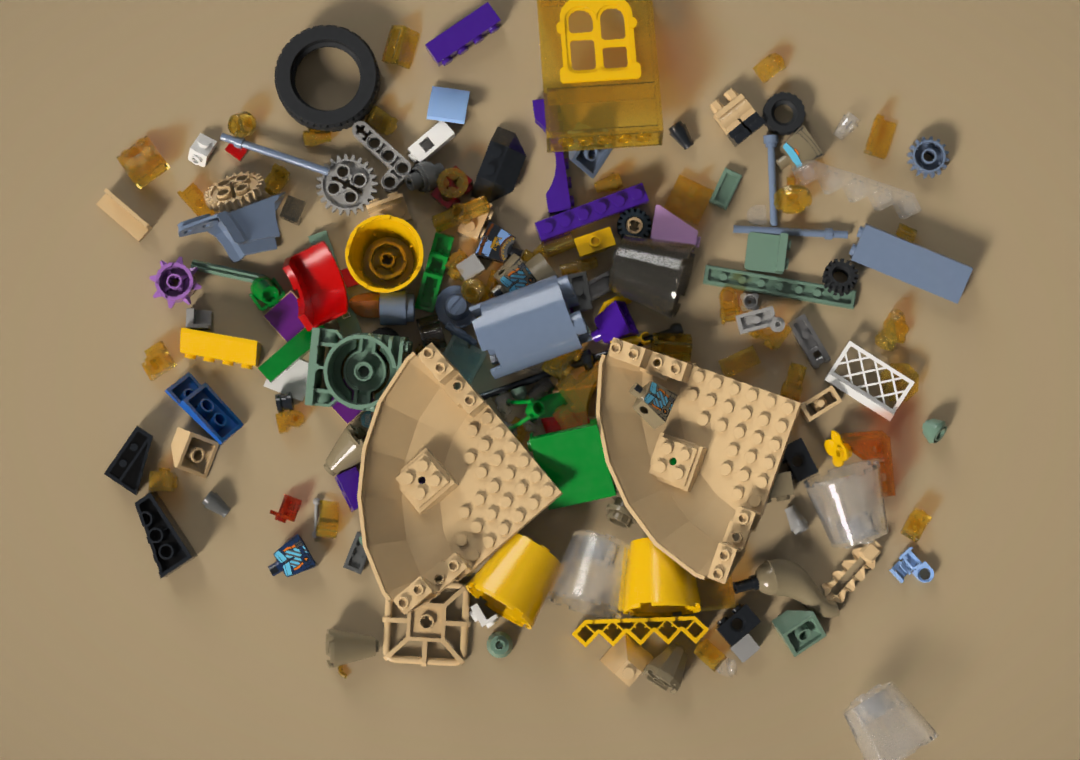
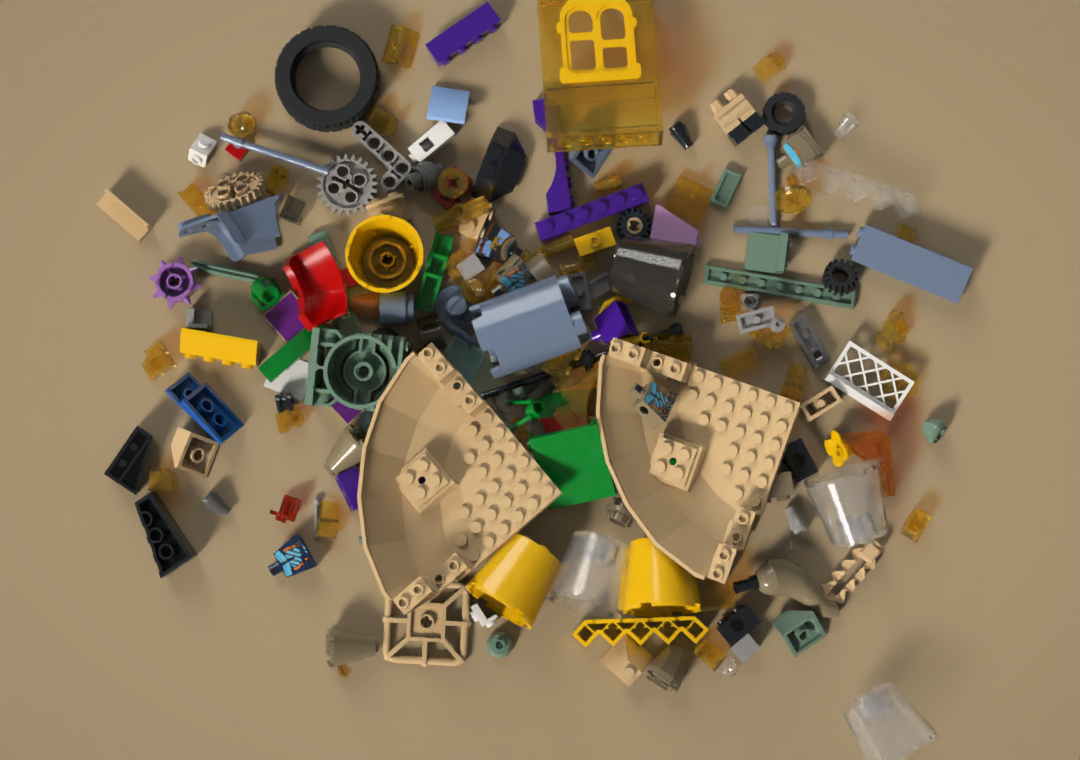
(143, 162): clear yellow slope -> none
(315, 137): clear yellow cone -> none
(356, 557): dark grey plate -> none
(879, 137): clear yellow panel -> none
(909, 563): light blue piece -> none
(935, 150): sand blue gear -> none

